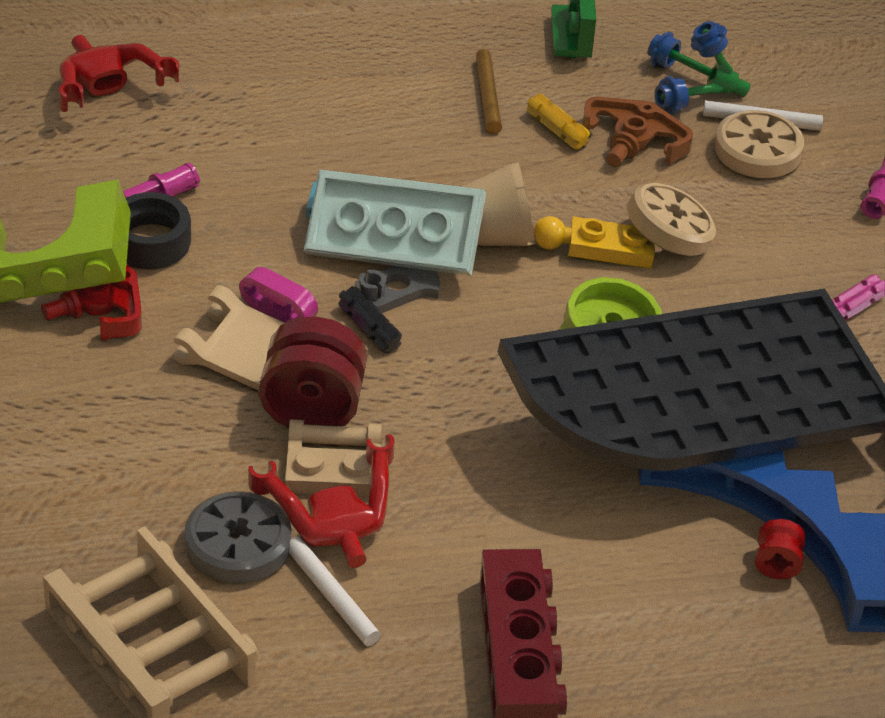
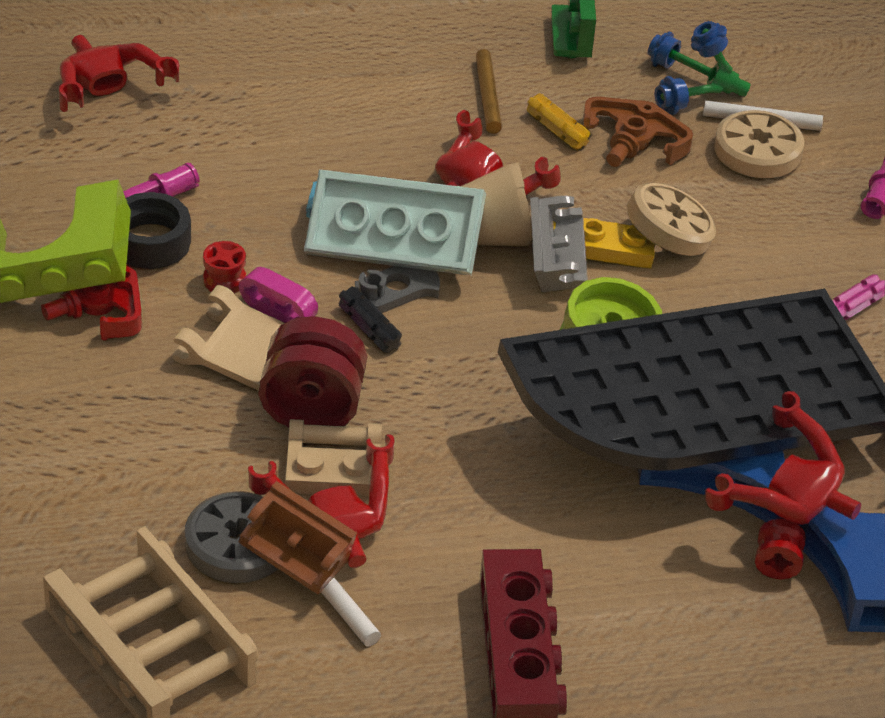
(224, 265): none -> red wheel
(298, 538): none -> dark orange hinge
(473, 160): none -> red piece
(559, 251): none -> light grey hinge
(800, 485): none -> red piece

